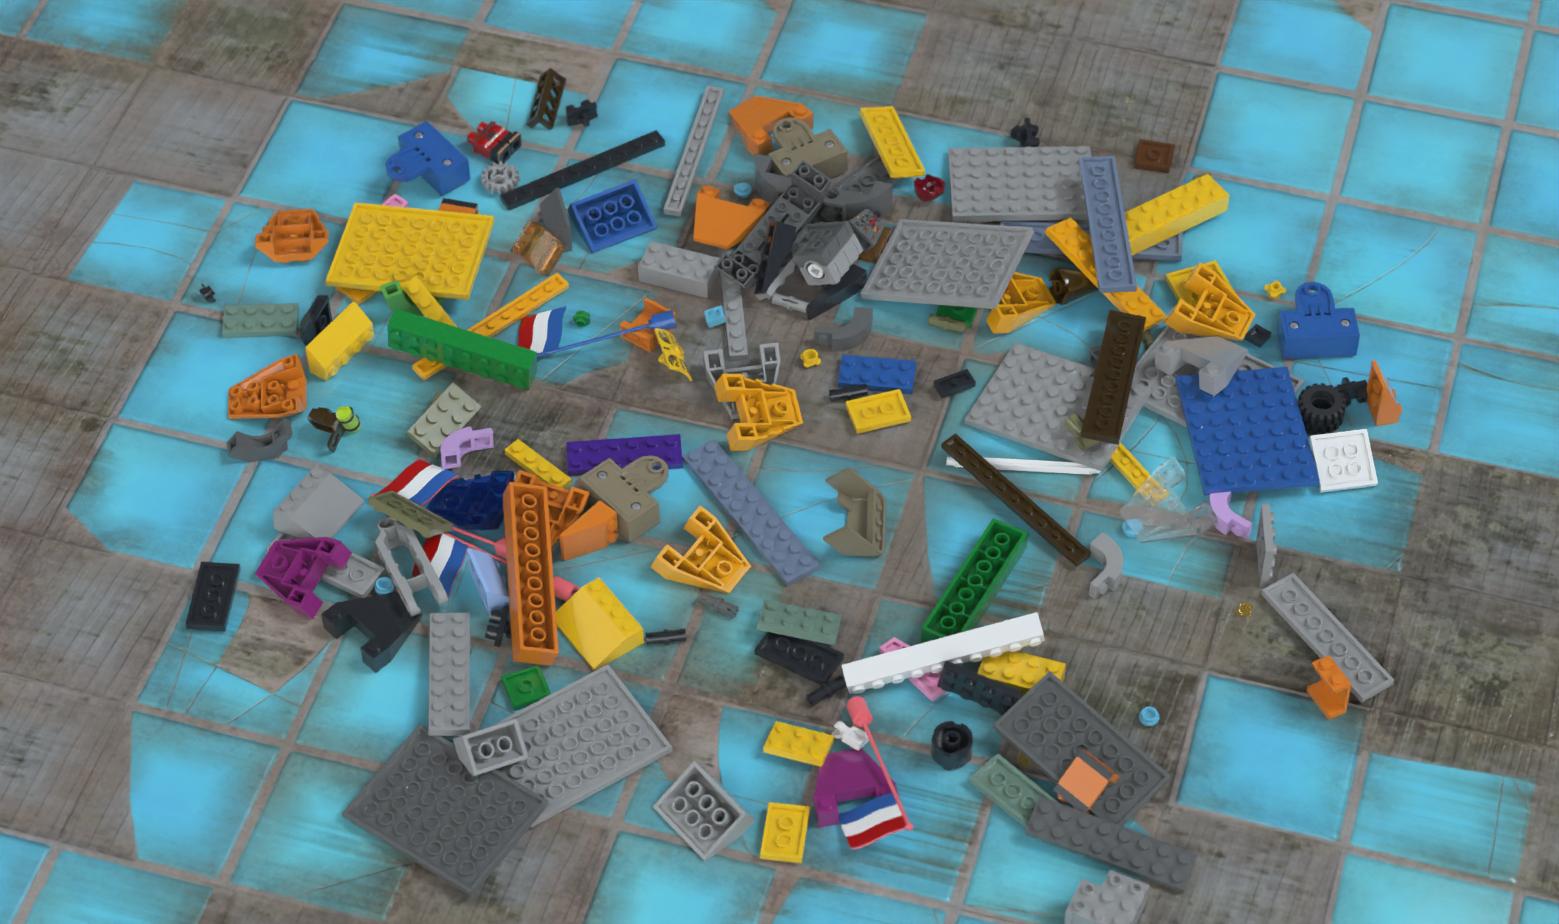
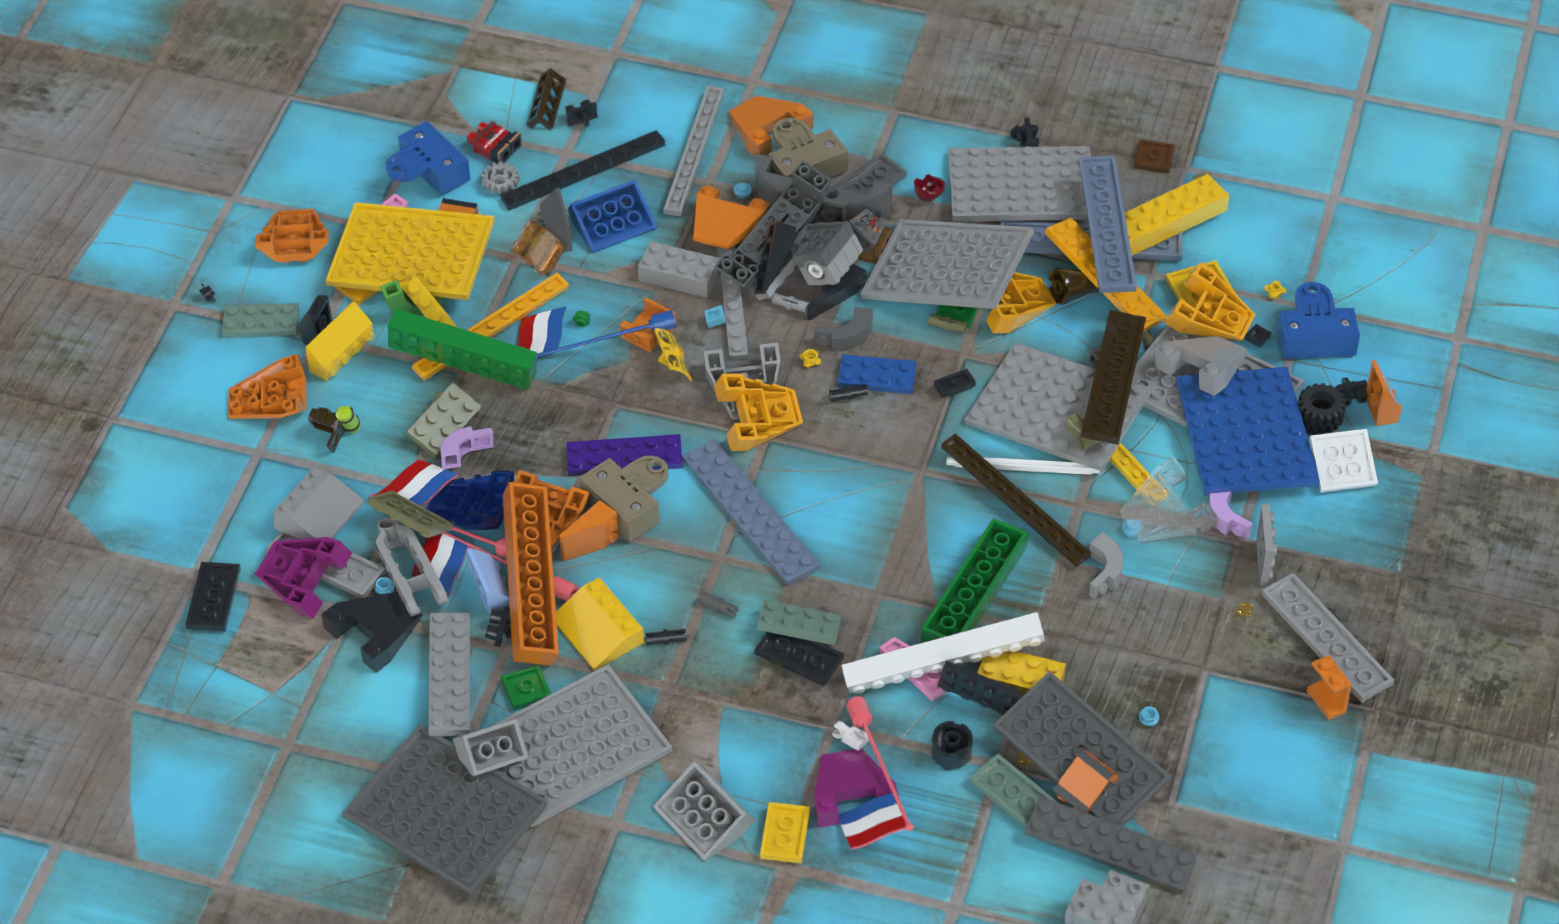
(259, 448): dark grey arch -> none
(536, 464): yellow plate -> none
(712, 560): light orange wedge -> none
(798, 744): yellow plate -> none
(826, 690): black pin -> none
(865, 516): dark tan windscreen -> none
(878, 411): yellow plate -> none
(892, 142): yellow plate -> none

